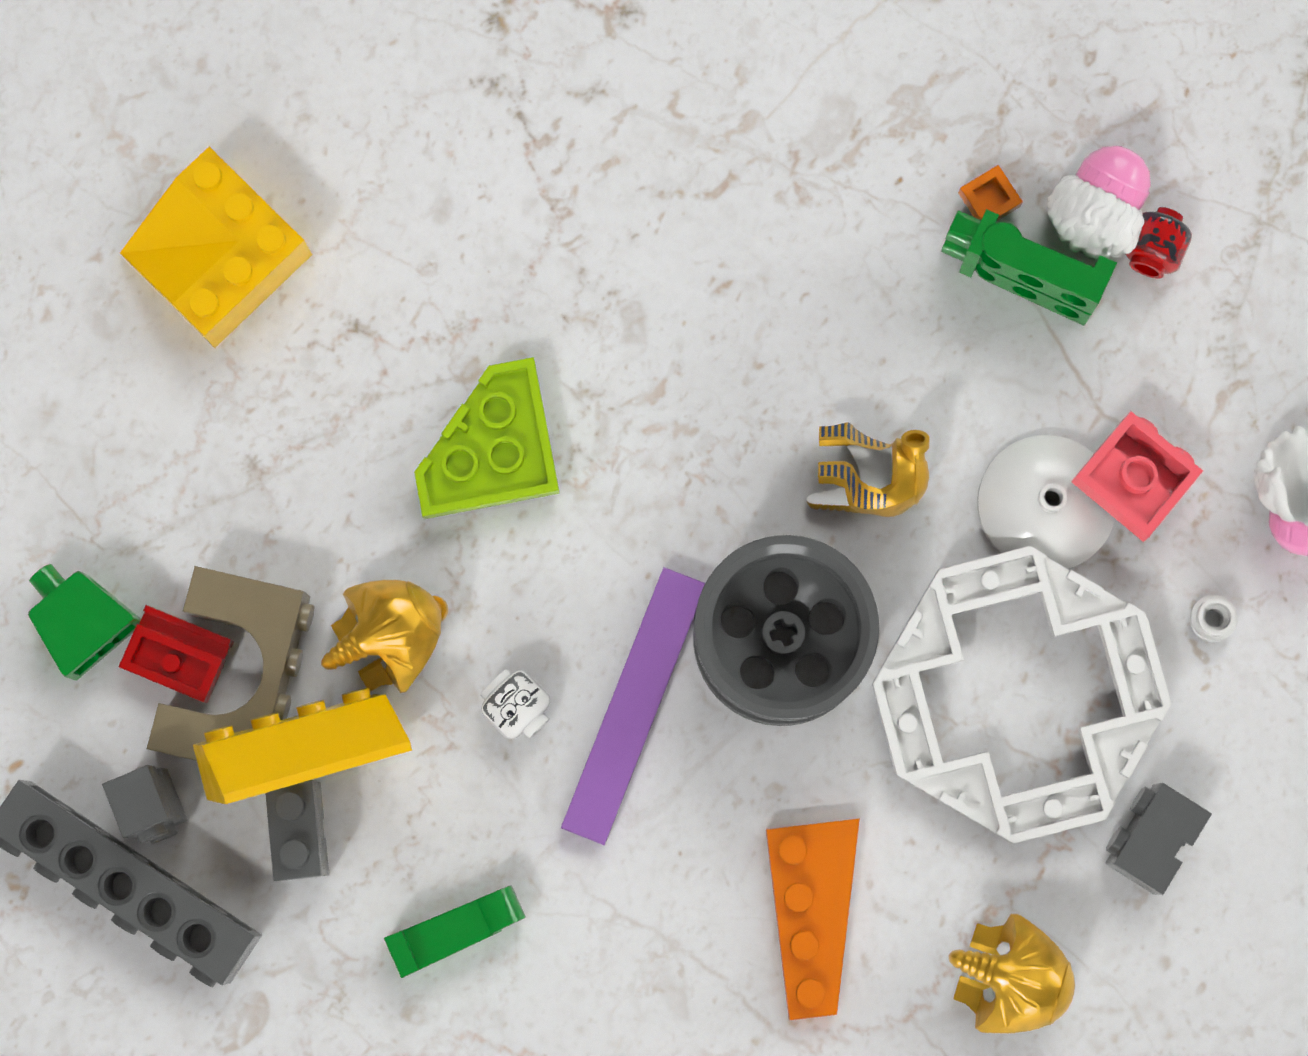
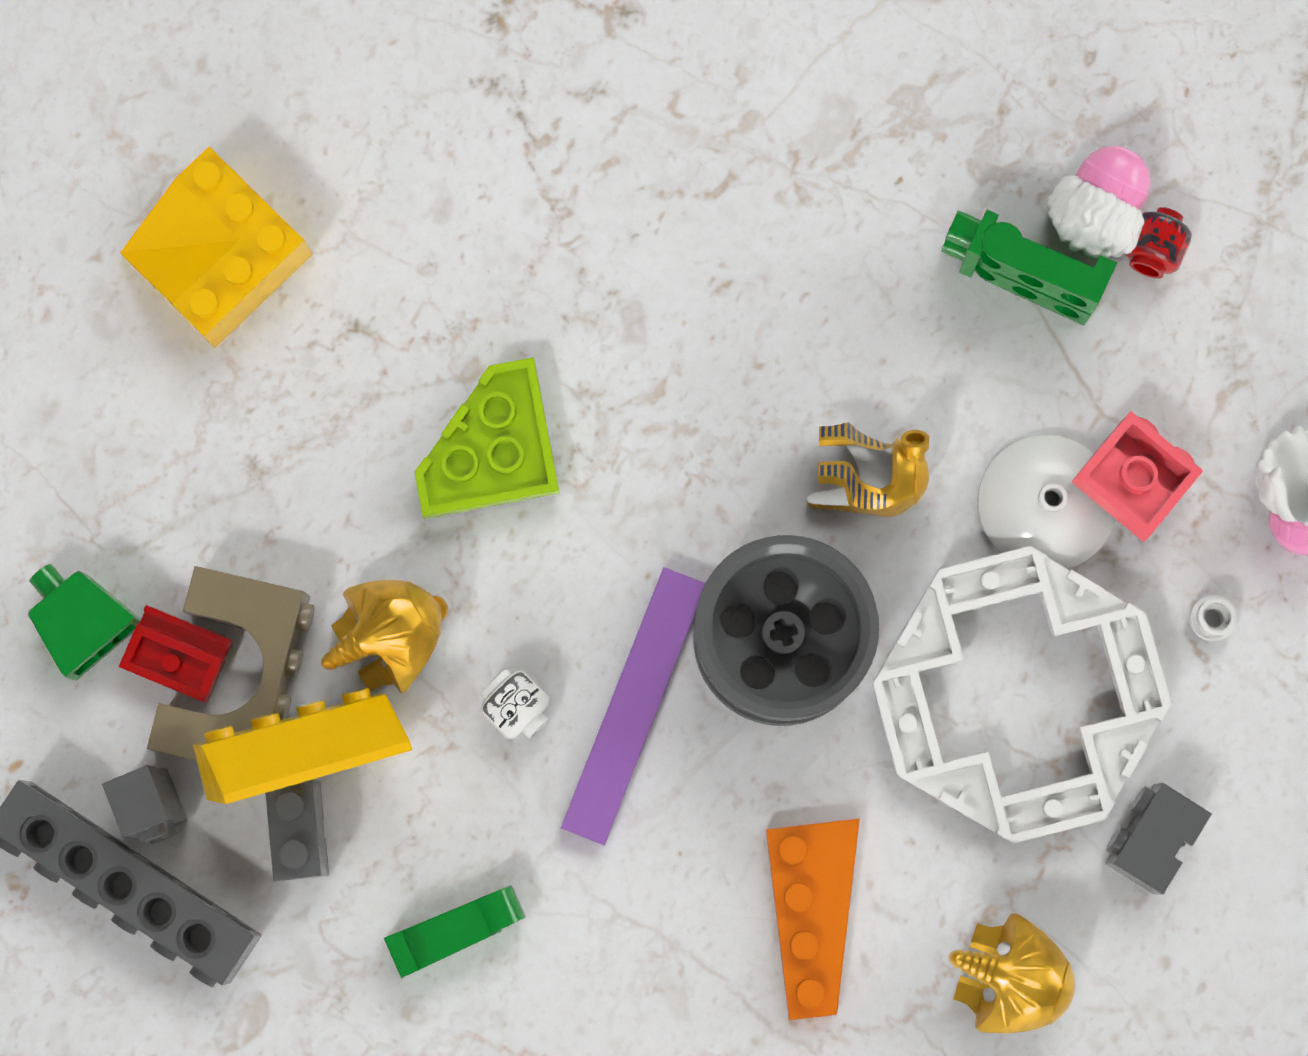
(990, 192): orange plate -> none

